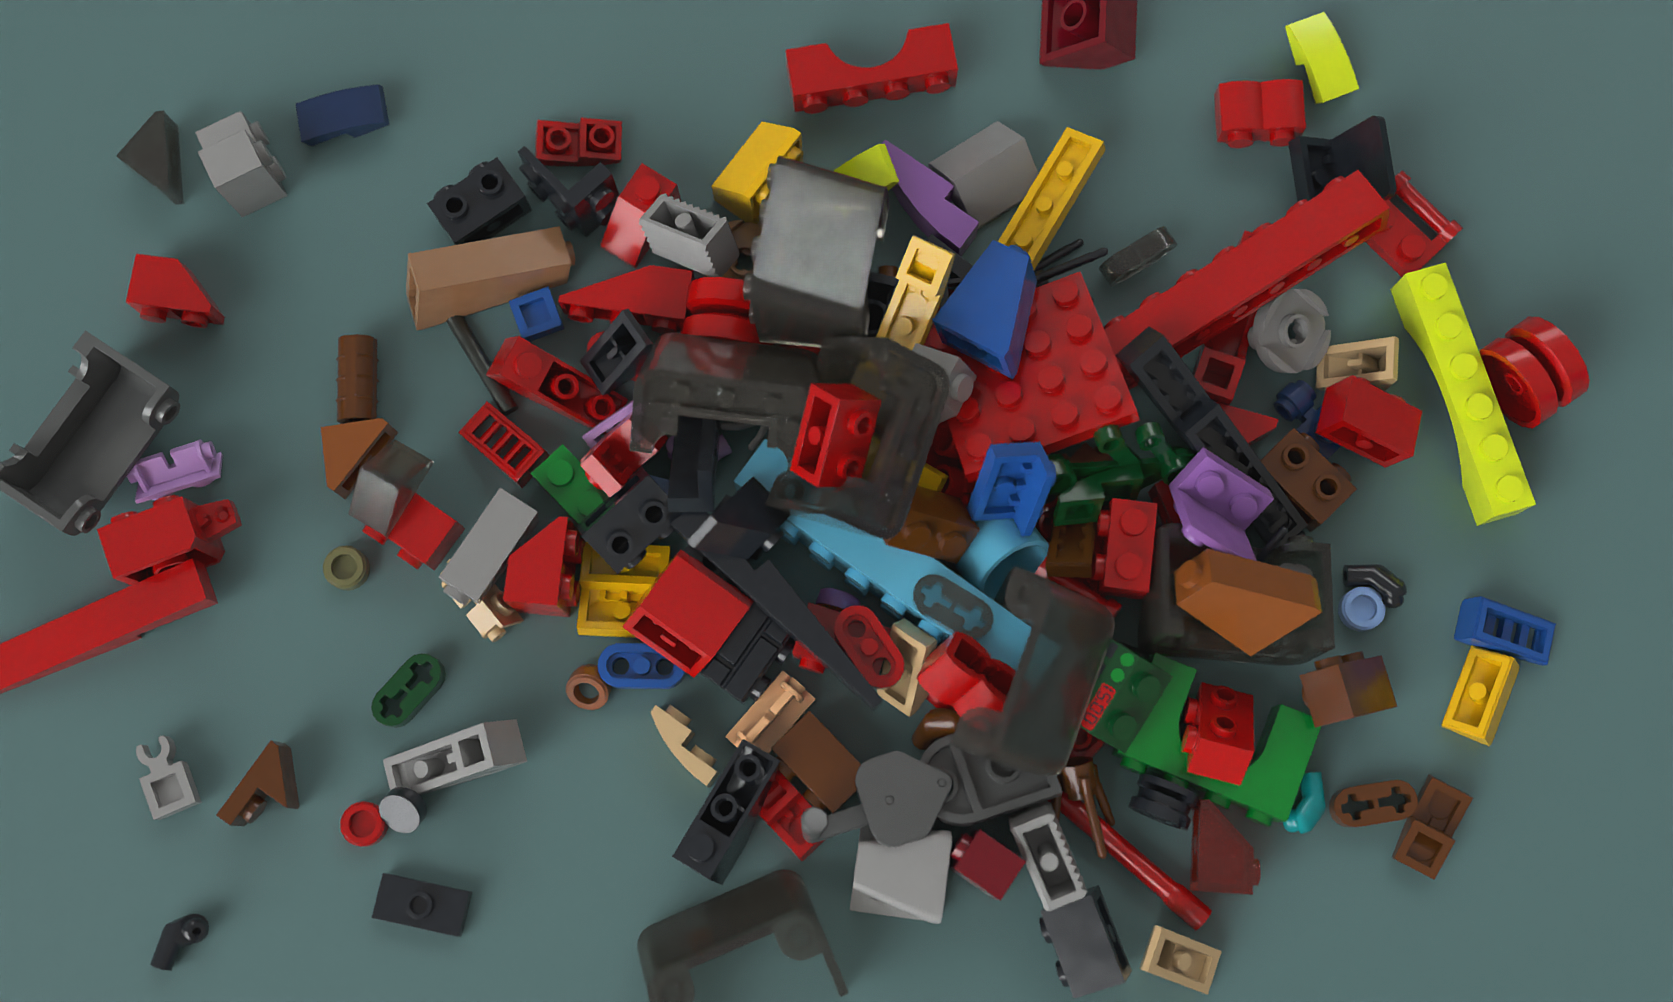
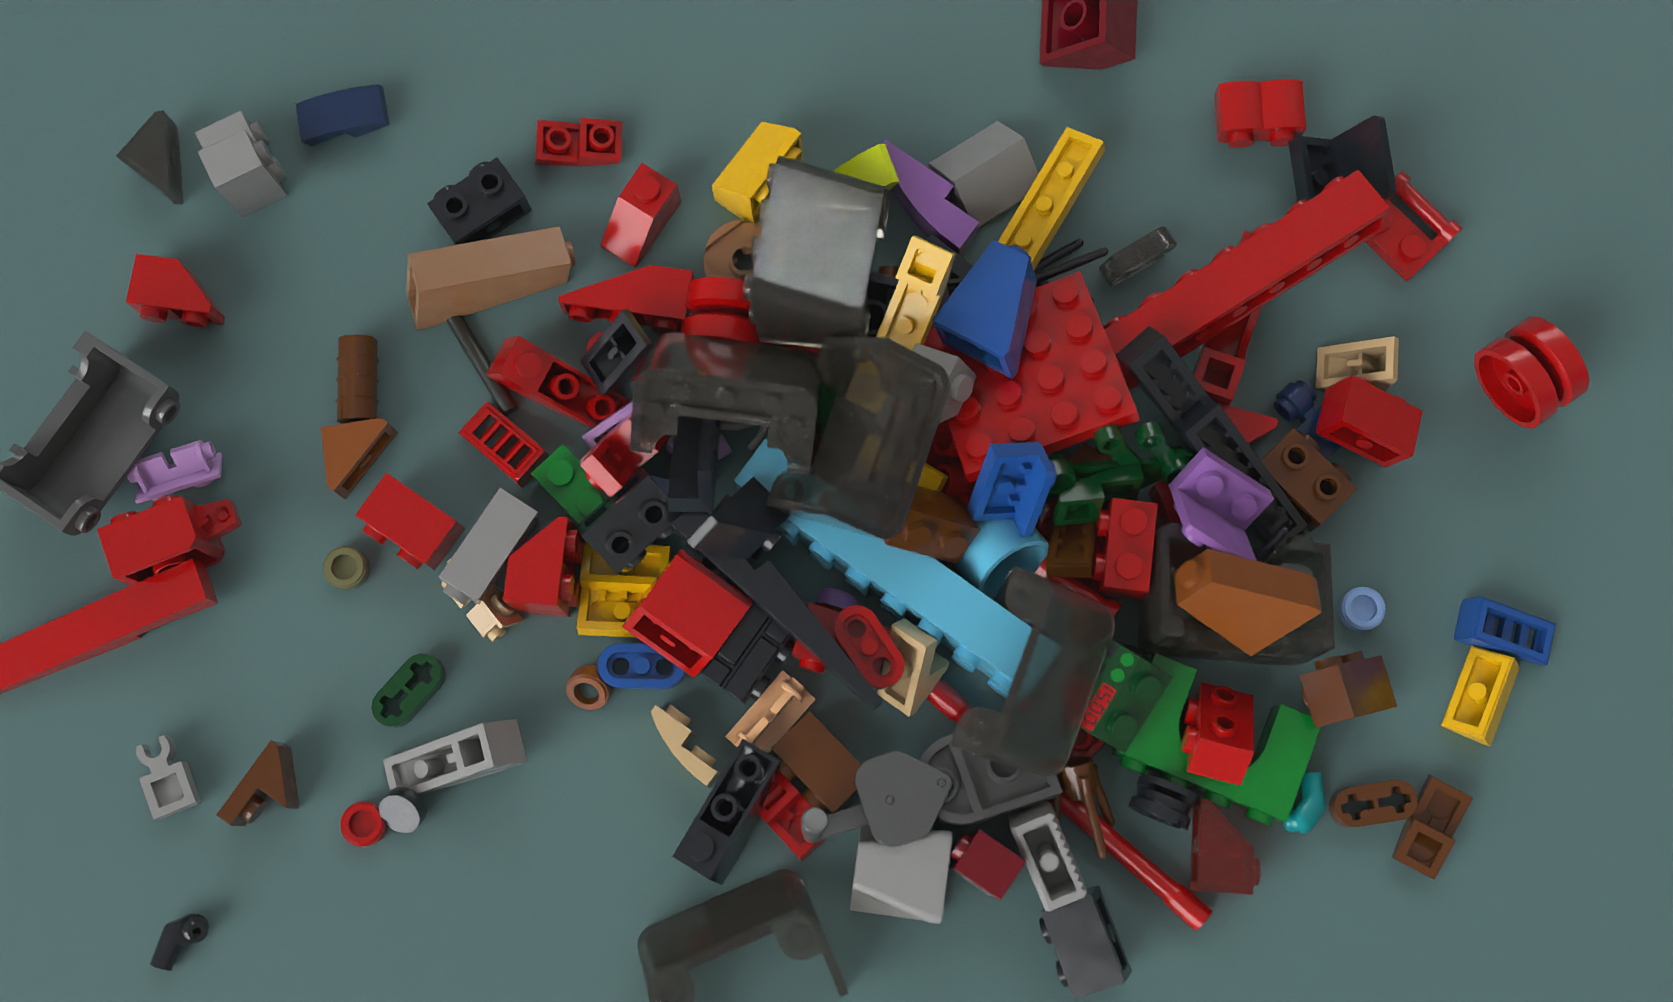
(387, 486): clear smoke slope -> none
(422, 904): black plate -> none
(536, 314): blue plate -> none
(584, 204): black bracket -> none
(690, 236): light grey brick -> none
(824, 80): red arch -> none
(835, 434): red brick -> none
(935, 724): reddish brown arm -> none
(958, 598): clear smoke beam -> none
(966, 675): red brick -> none
(1180, 959): tan slope -> none
(1271, 337): light grey plate -> none
(1323, 55): neon yellow slope -> none
(1380, 578): black arm -> none
(1487, 455): neon yellow arch -> none

